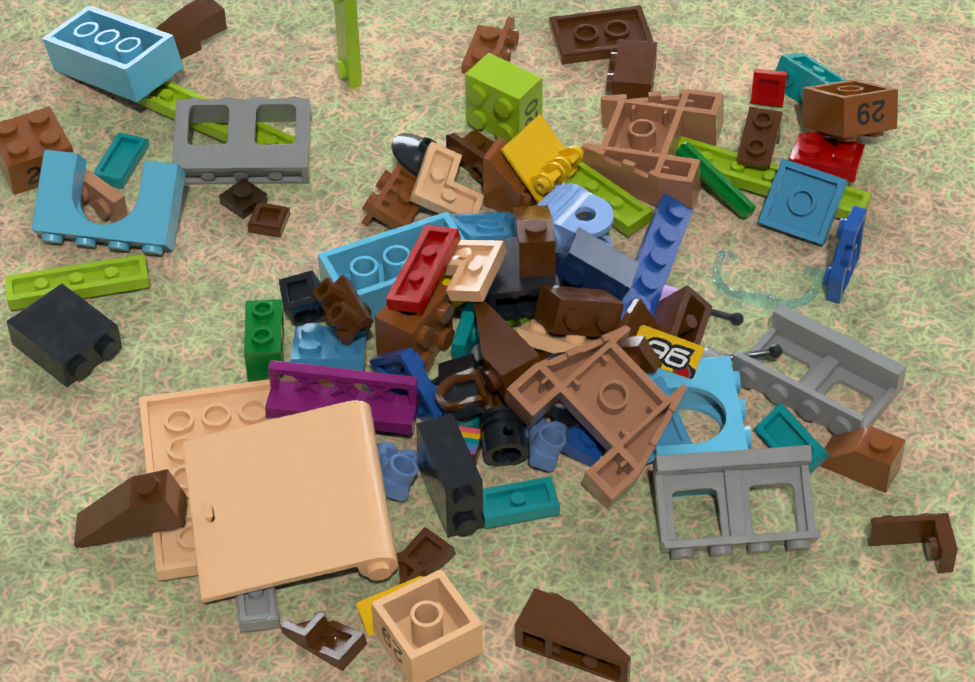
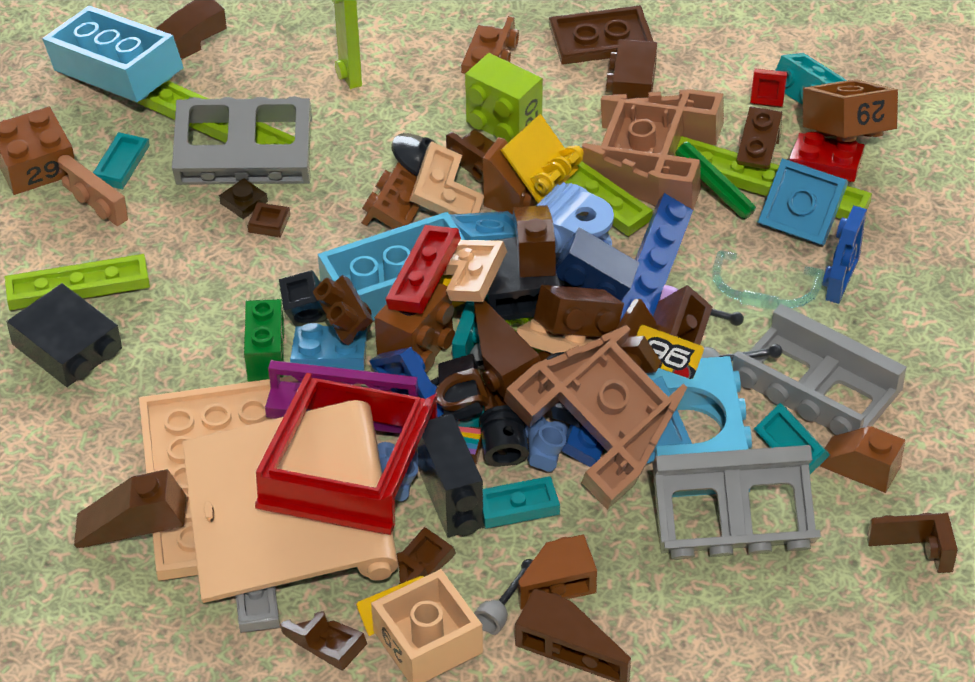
(148, 226): medium azure arch -> none
(333, 499): none -> red piece
(494, 612): none -> light grey hinge
(560, 568): none -> dark orange slope

